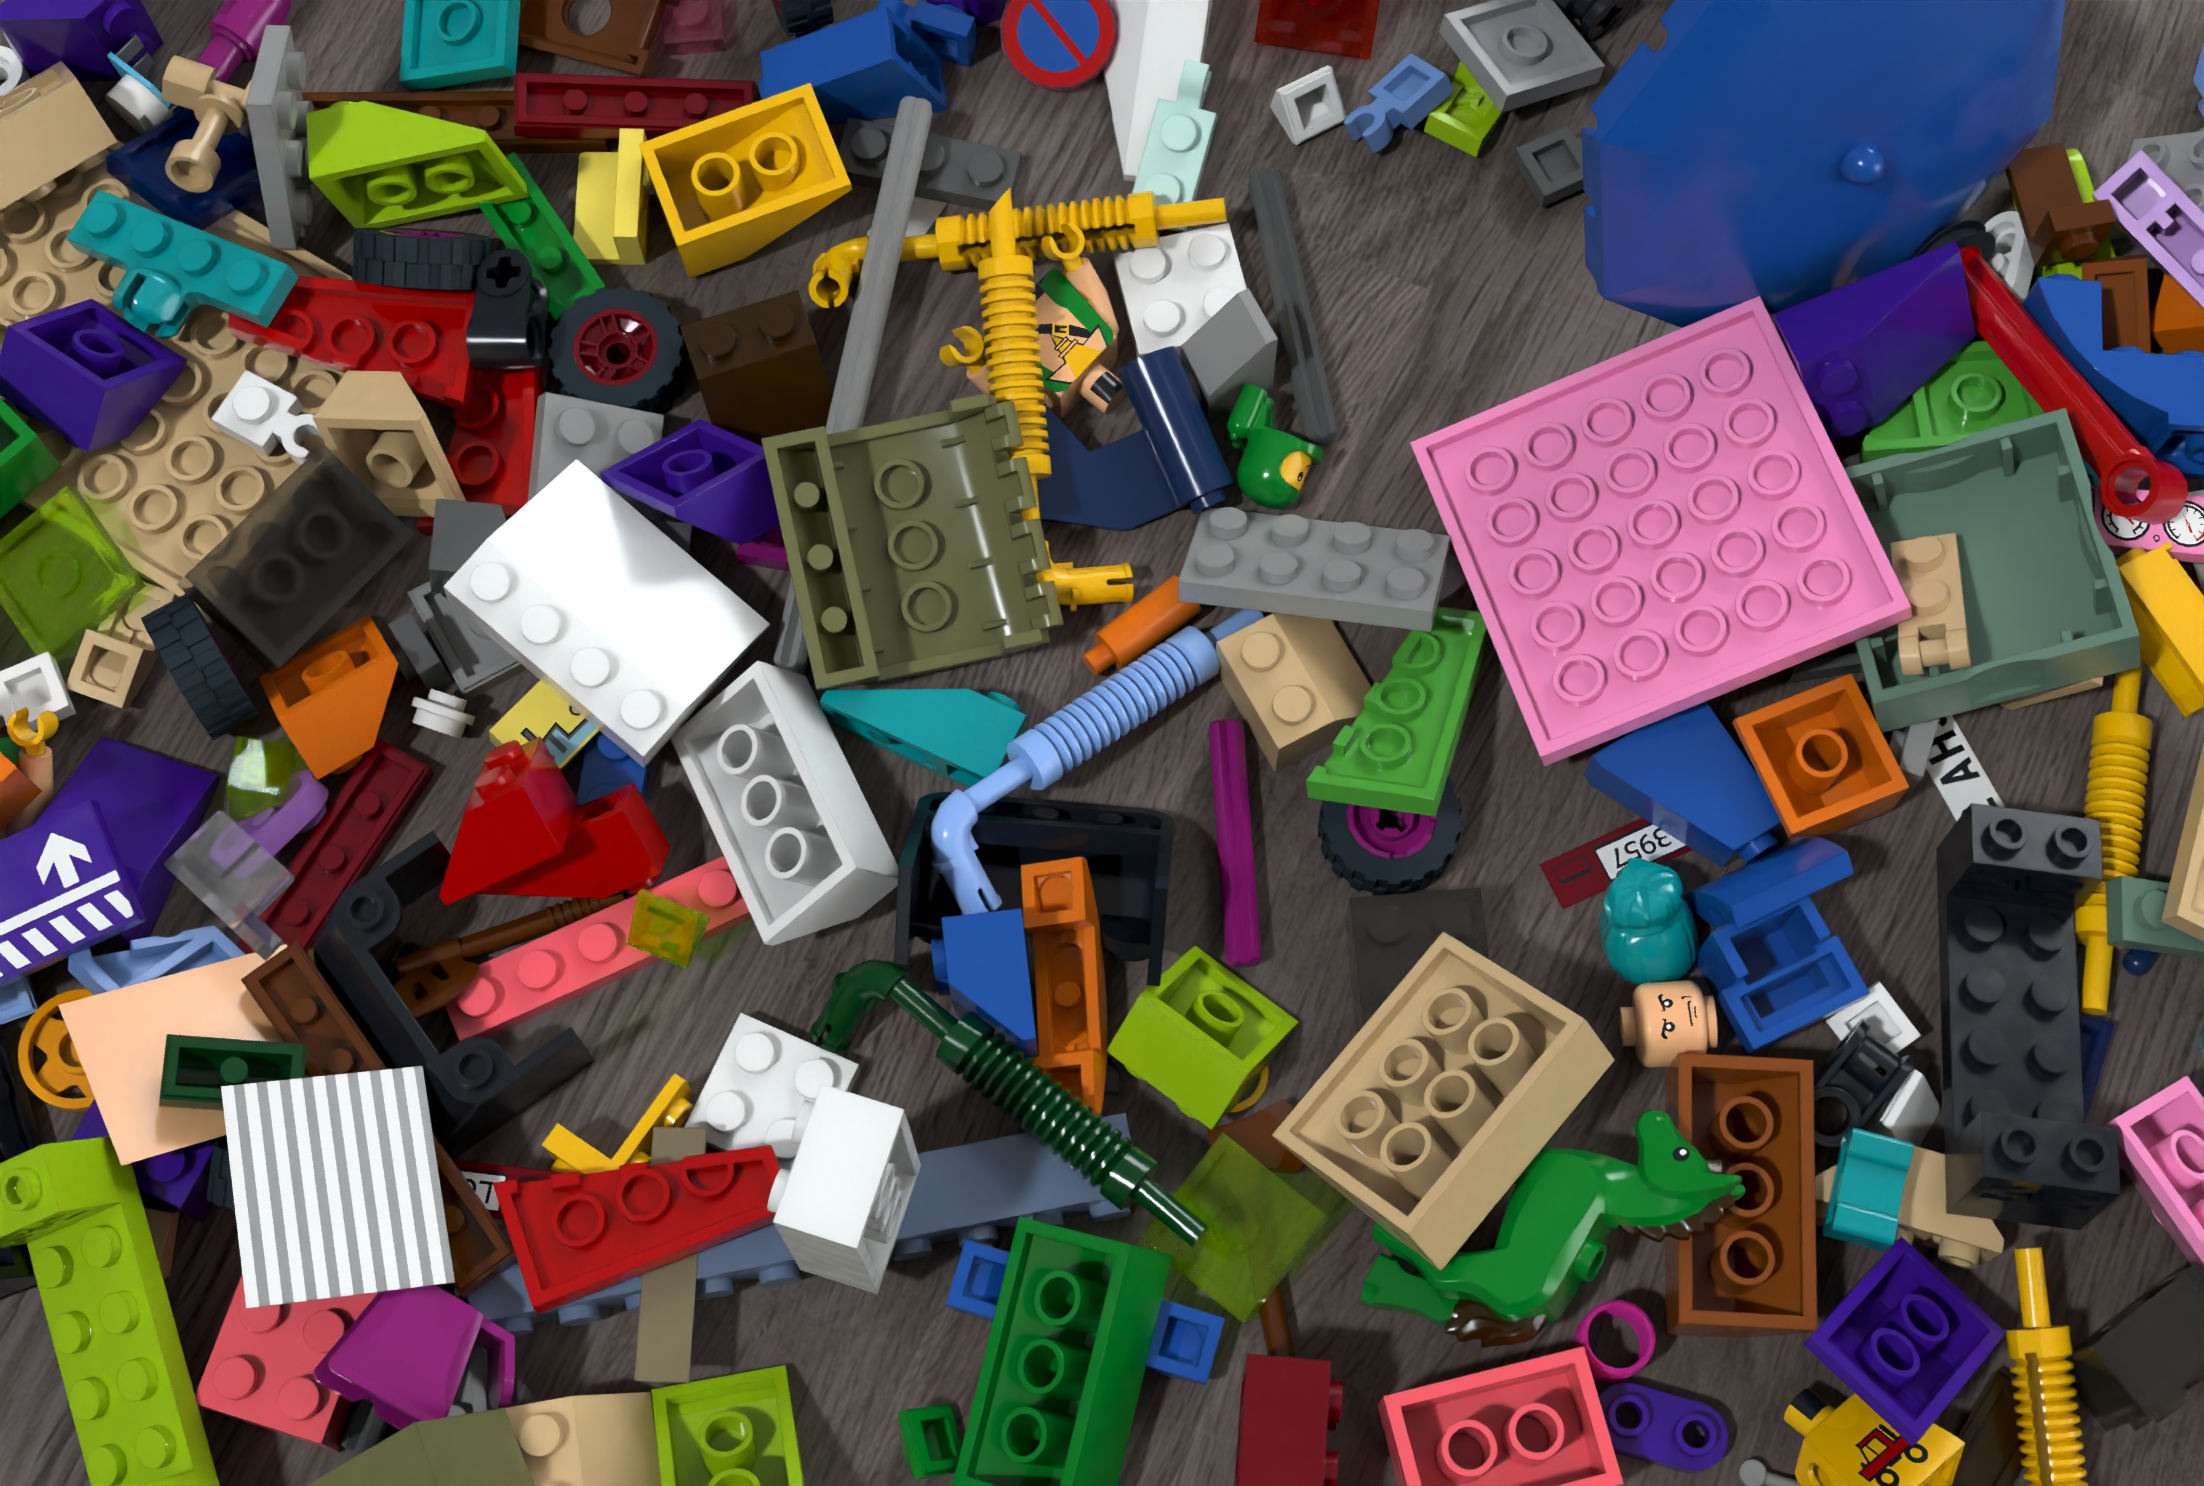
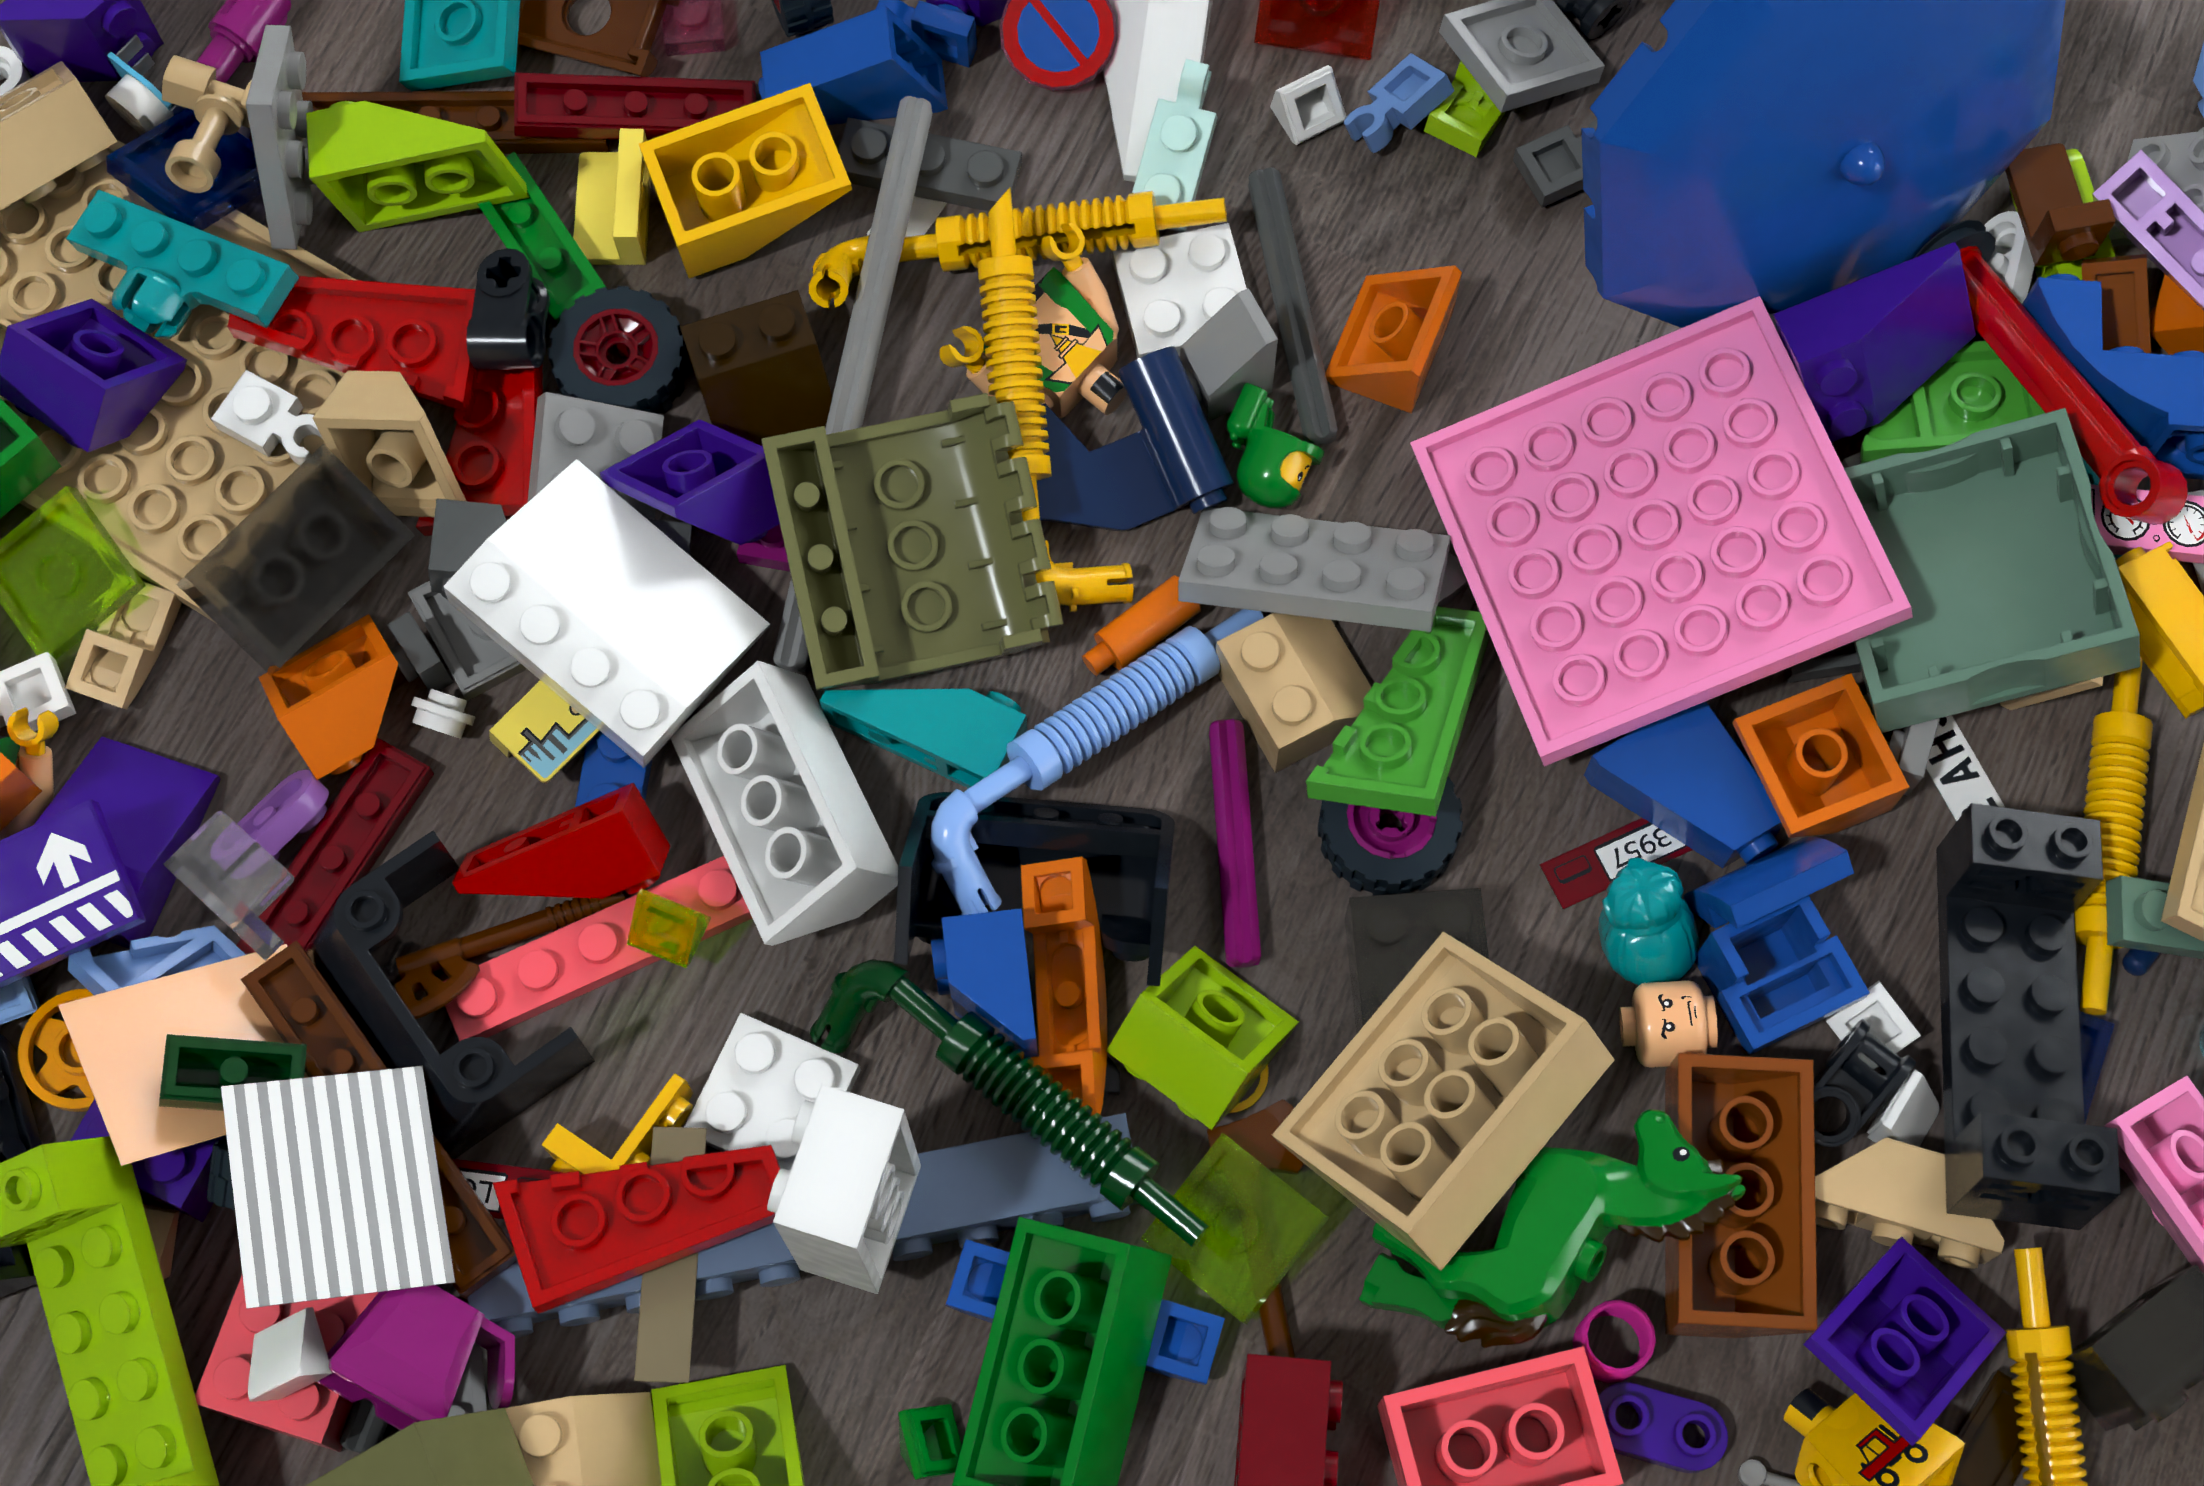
(199, 666): black wheel -> none
(257, 776): clear neon green slope -> none
(287, 1357): none -> white slope
(418, 257): black wheel -> none
(511, 820): red slope -> none
(1394, 334): none -> orange slope
(1867, 1189): teal piece -> none
(1934, 587): tan plate -> none

